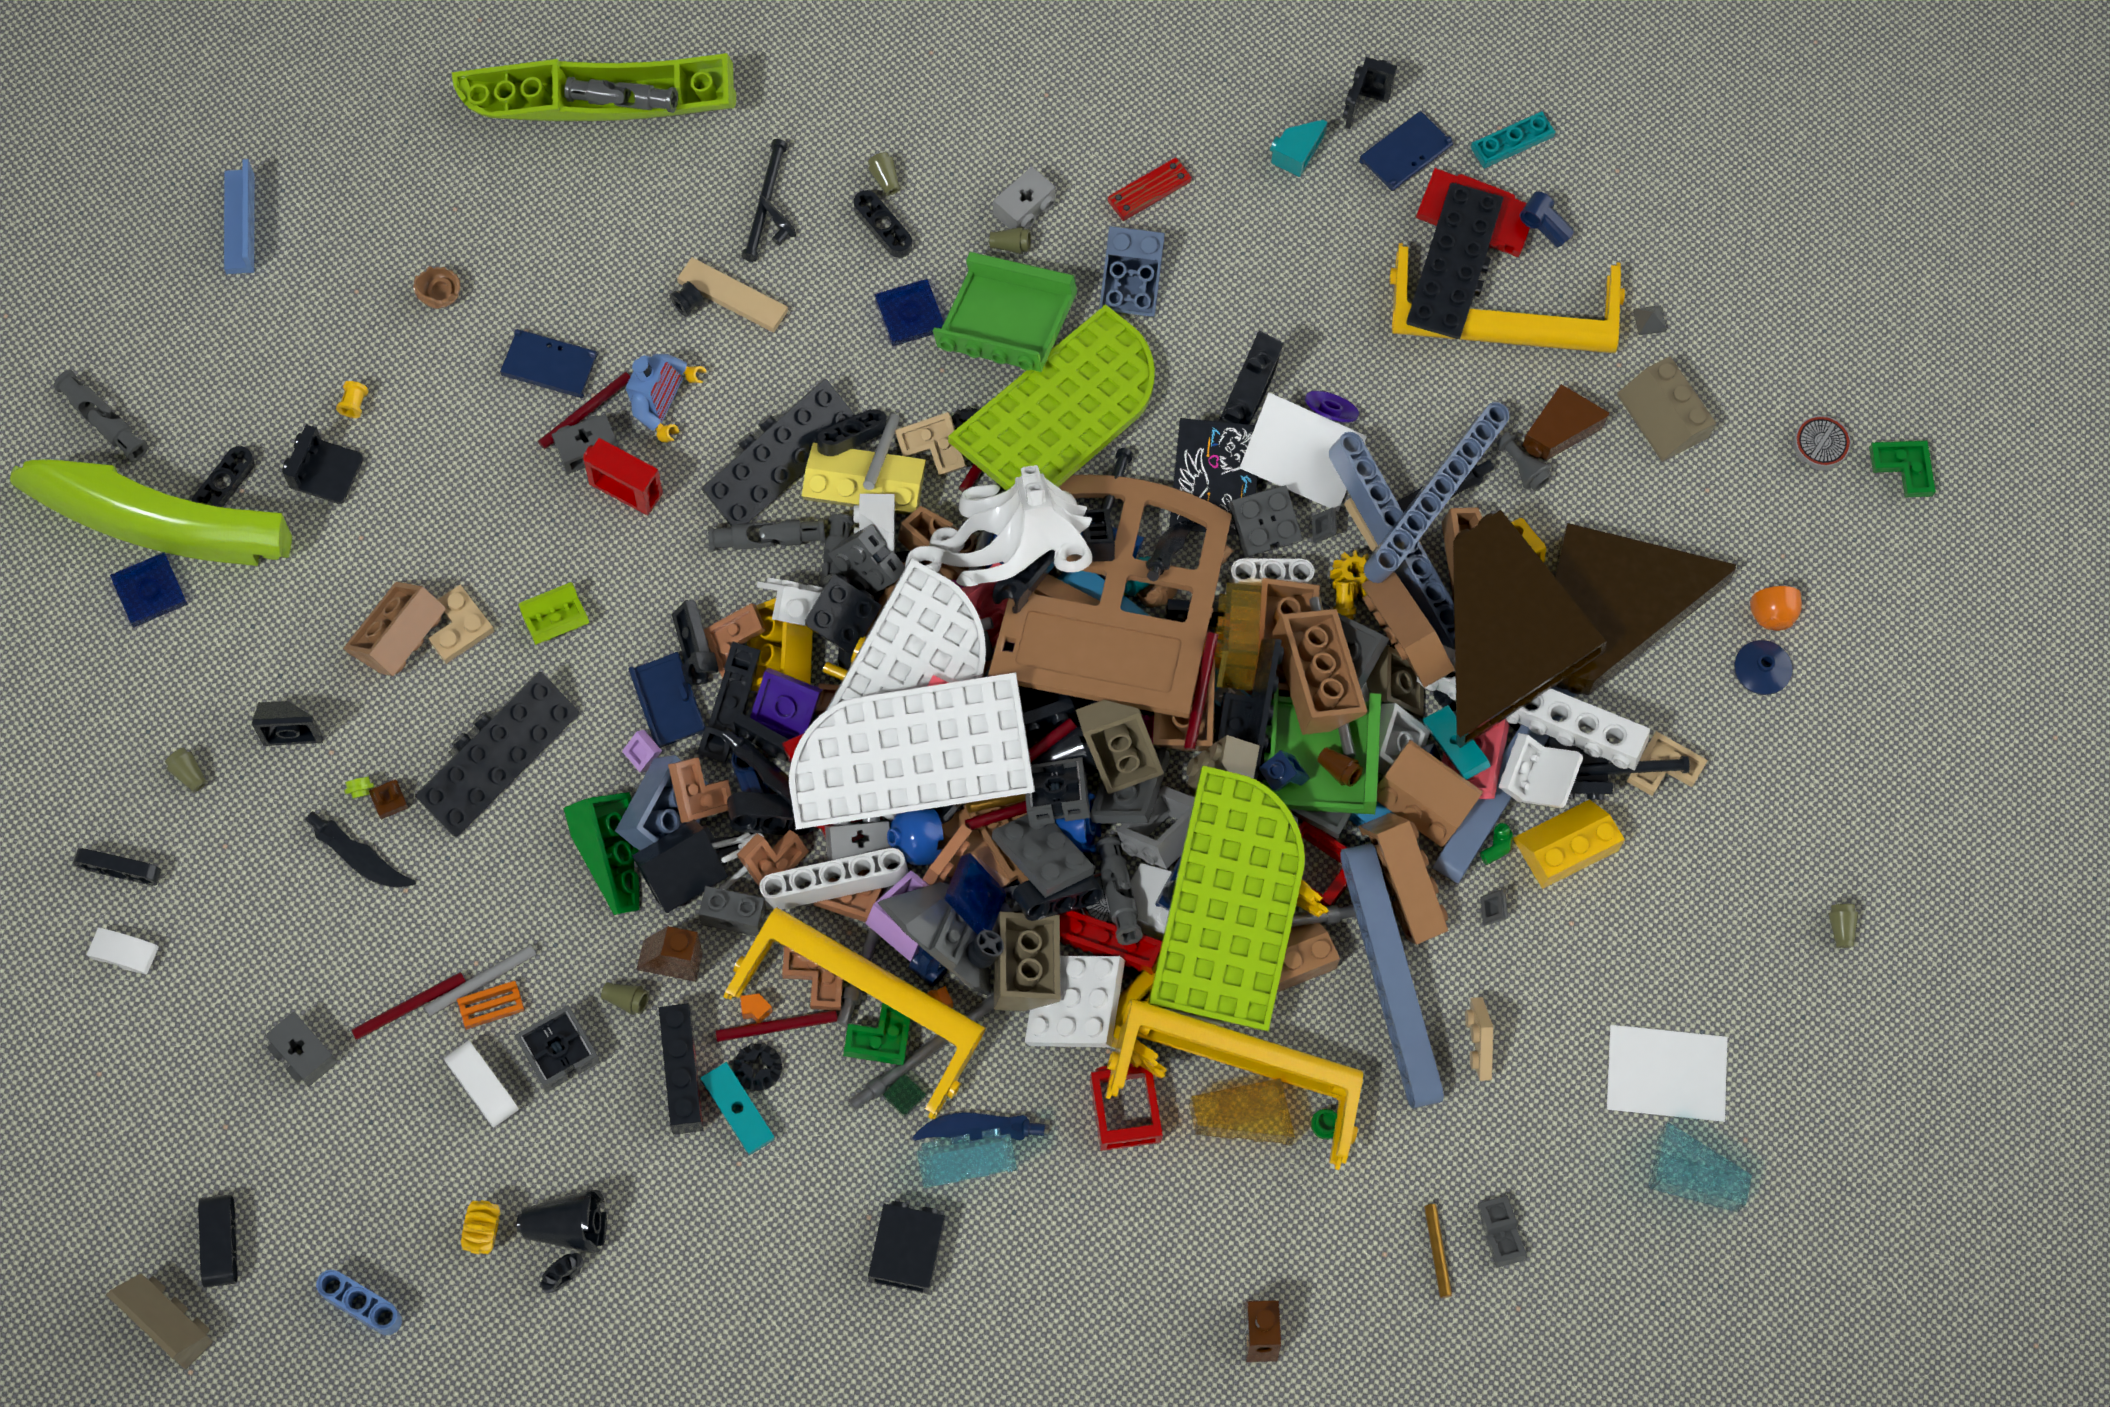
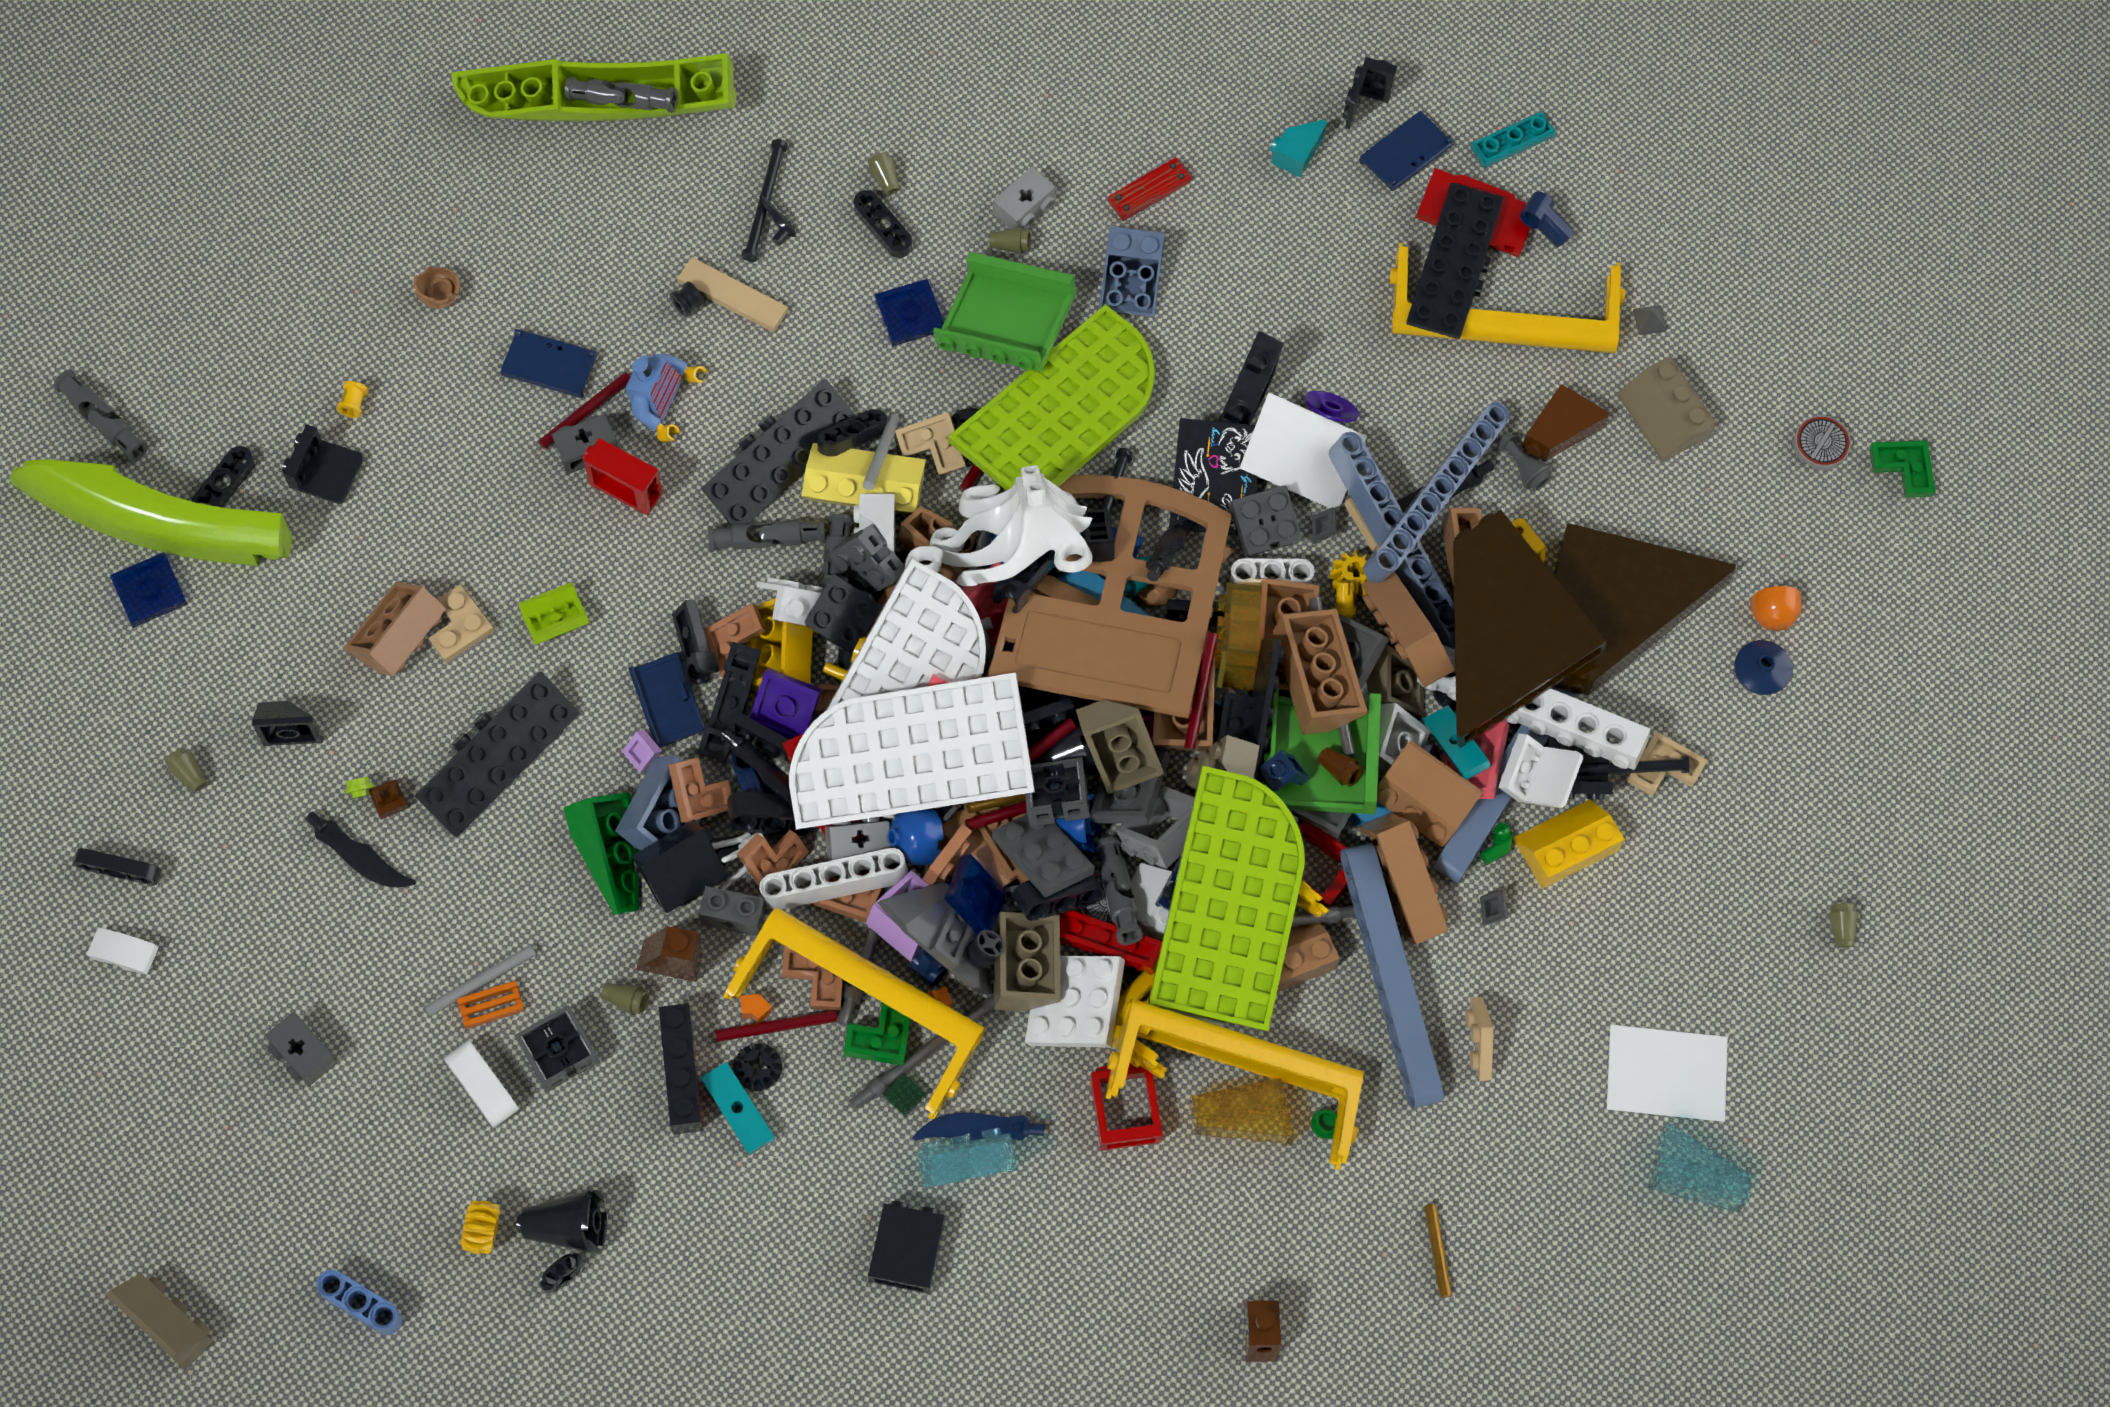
(217, 1241): black beam -> none
(239, 219): medium blue panel -> none
(408, 1006): dark red bar -> none
(1501, 1231): dark grey slope -> none

